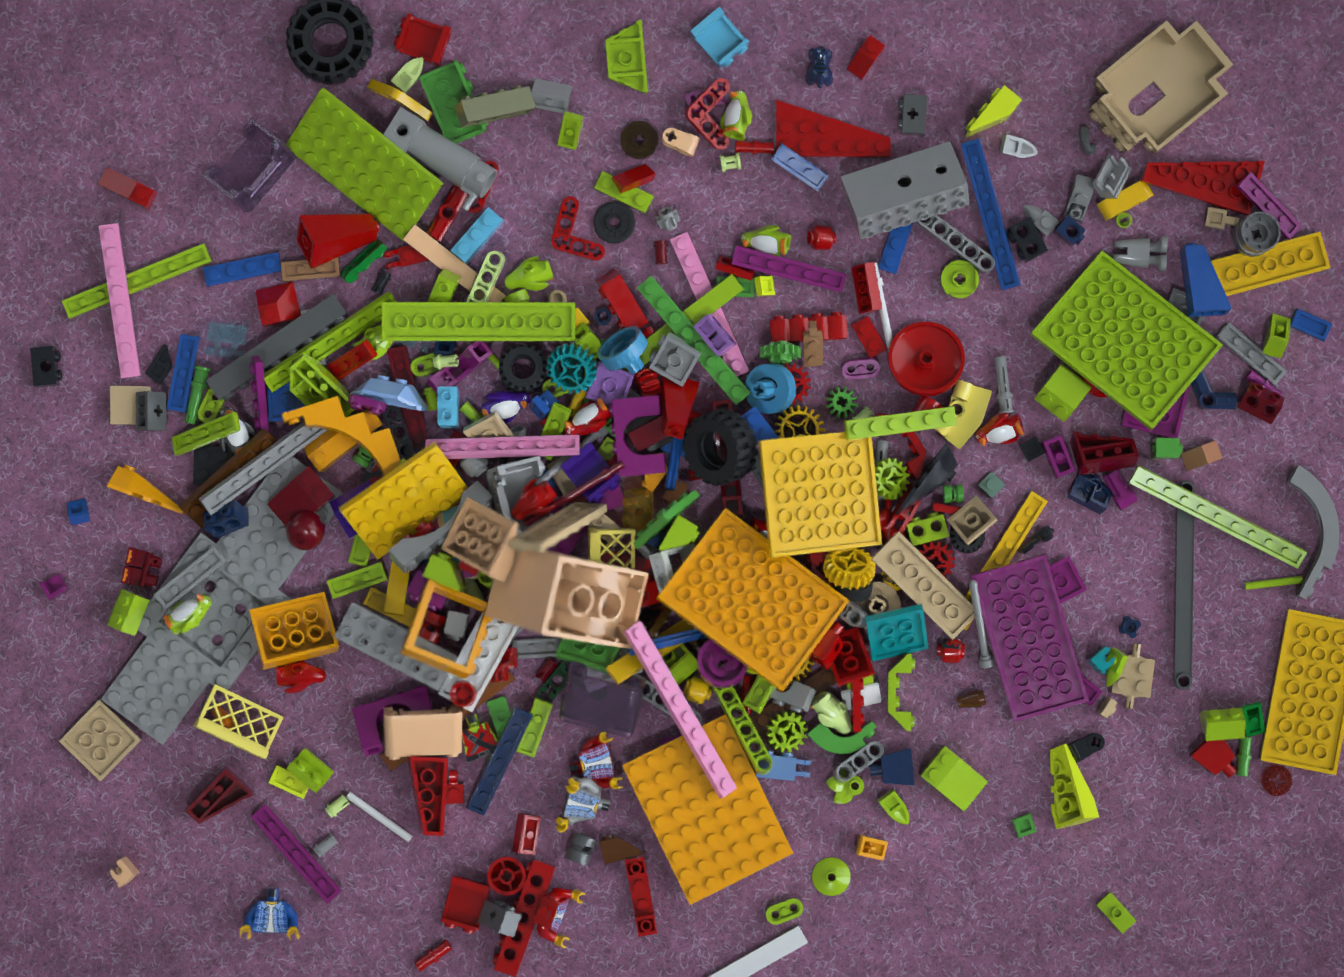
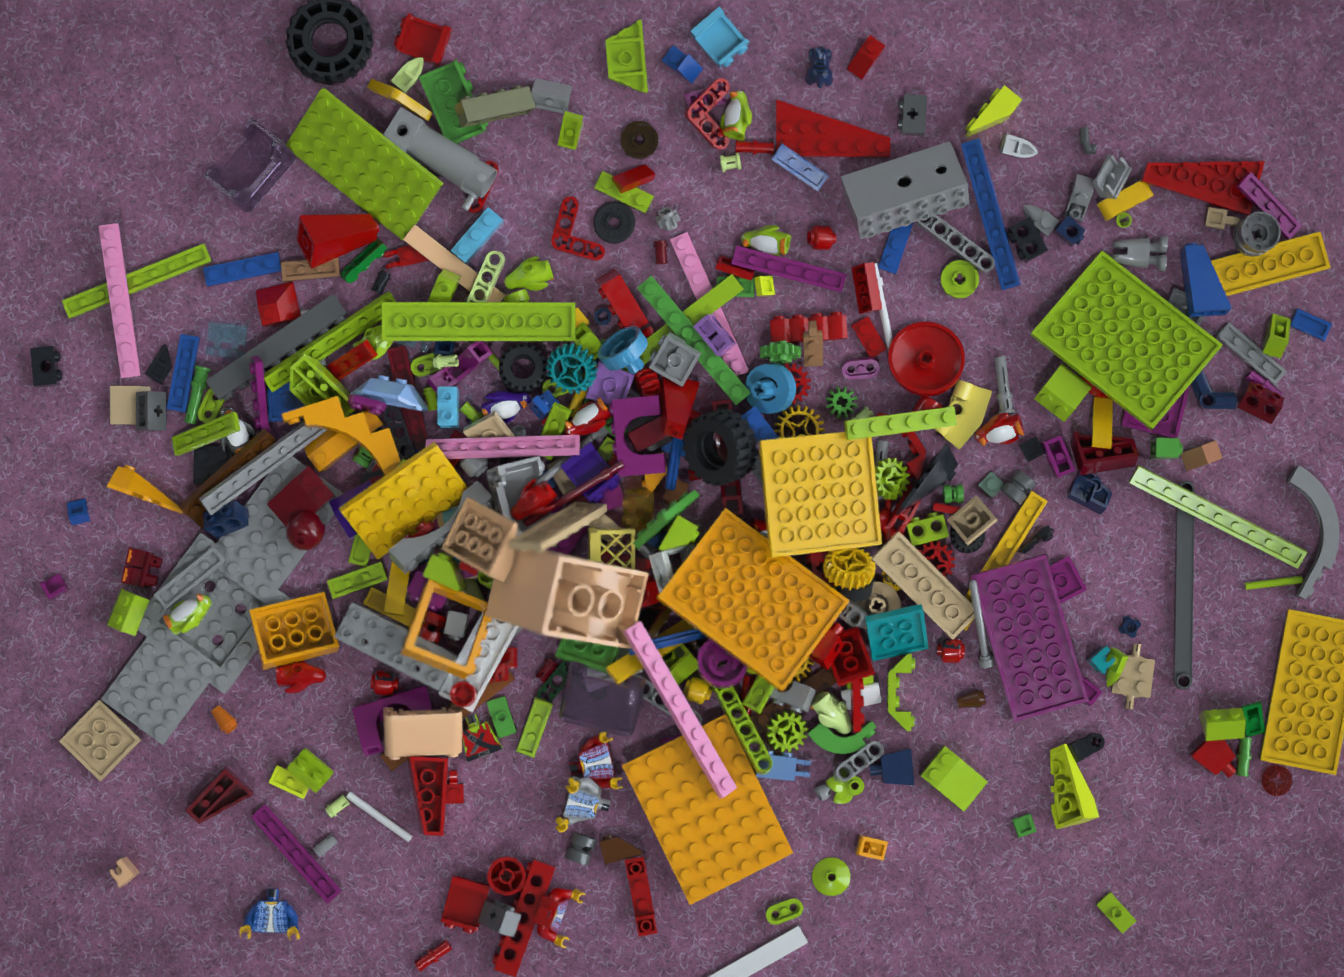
(128, 188): red slope -> none
(231, 737): light yellow fence -> none
(384, 682): none -> red head
(442, 224): red piece -> none
(499, 760): dark blue tile -> none
(526, 834): red slope -> none
(536, 647): light grey tile -> none
(557, 296): tan plate -> none
(682, 64): none -> blue slope
(684, 143): light nougat piece -> none
(823, 792): none -> light grey hinge
(894, 807): lime plate -> none
(1018, 487): none -> dark grey wheel
(1102, 422): none -> yellow tile
(1107, 707): tan plate -> none
(1122, 494): magenta piece -> none
(1181, 68): tan panel -> none

